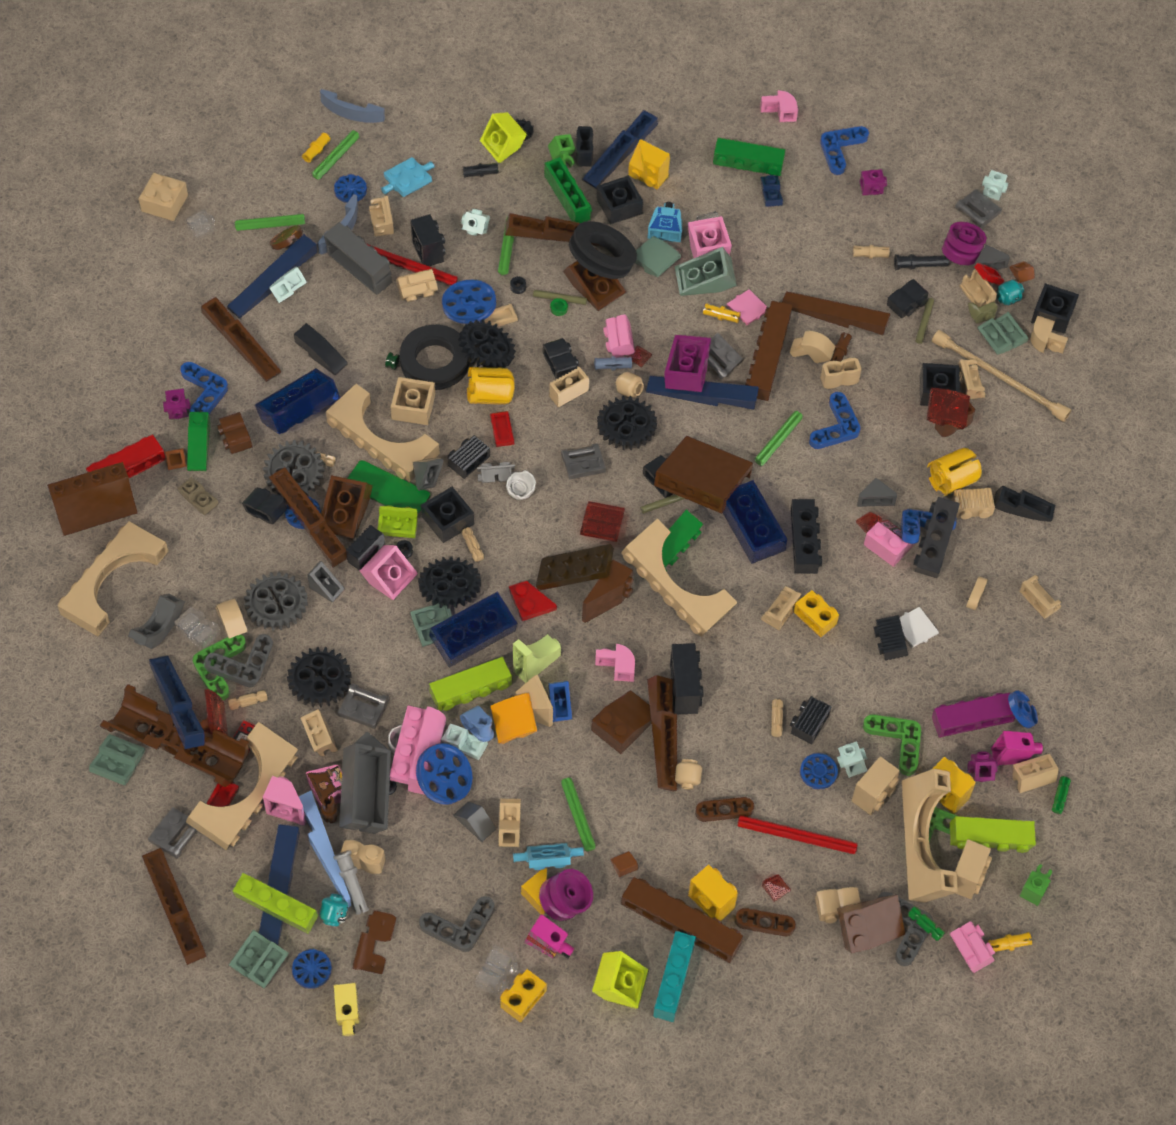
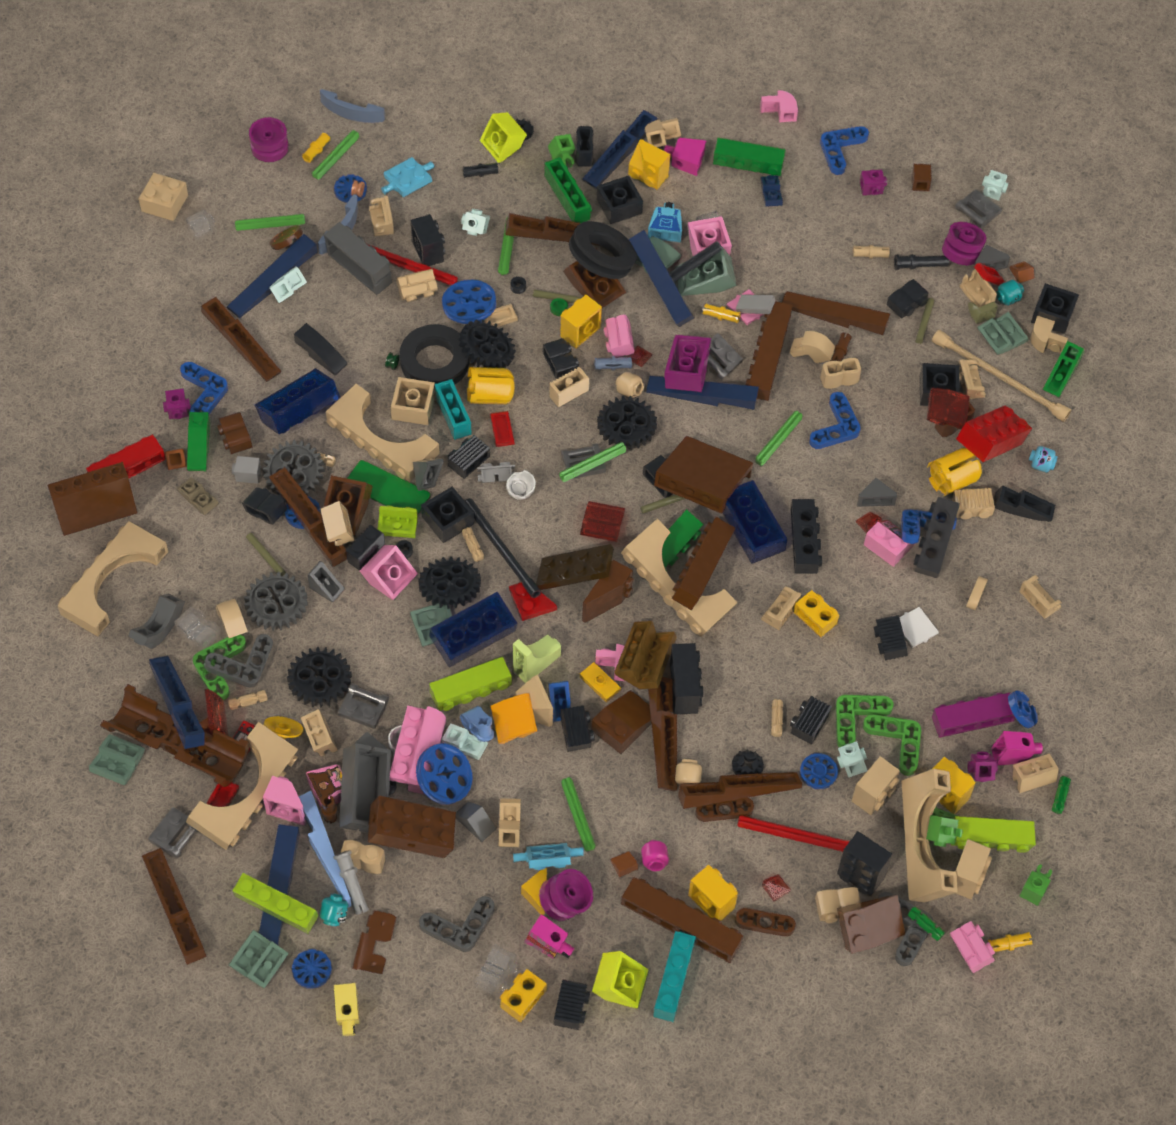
(247, 469): none -> light grey brick
(265, 554): none -> olive bar
(268, 139): none -> magenta wheel
(284, 726): none -> yellow dish
(337, 523): none -> tan hinge
(357, 188): none -> nougat bush
(411, 827): none -> reddish brown brick
(453, 409): none -> teal brick
(527, 582): none -> black piece
(570, 1004): none -> black brick
(576, 729): none -> black brick
(580, 321): none -> yellow brick
(592, 462): none -> bright green axle
(600, 682): none -> yellow plate
(645, 655): none -> pearl gold slope
(655, 855): none -> dark pink head
(659, 131): none -> tan brick
(661, 278): none -> dark blue slope
(687, 154): none -> dark pink torso
(696, 260): none -> black axle
(703, 563): none -> reddish brown brick
(736, 787): none -> reddish brown slope
(738, 762): none -> black gear
(755, 304): none -> light grey tile
(854, 709): none -> bright green beam
(864, 864): none -> black brick
(921, 177): none -> reddish brown brick
(943, 830): none -> bright green brick
(994, 433): none -> red brick
(1043, 459): none -> medium azure head
(1064, 369): none -> green slope

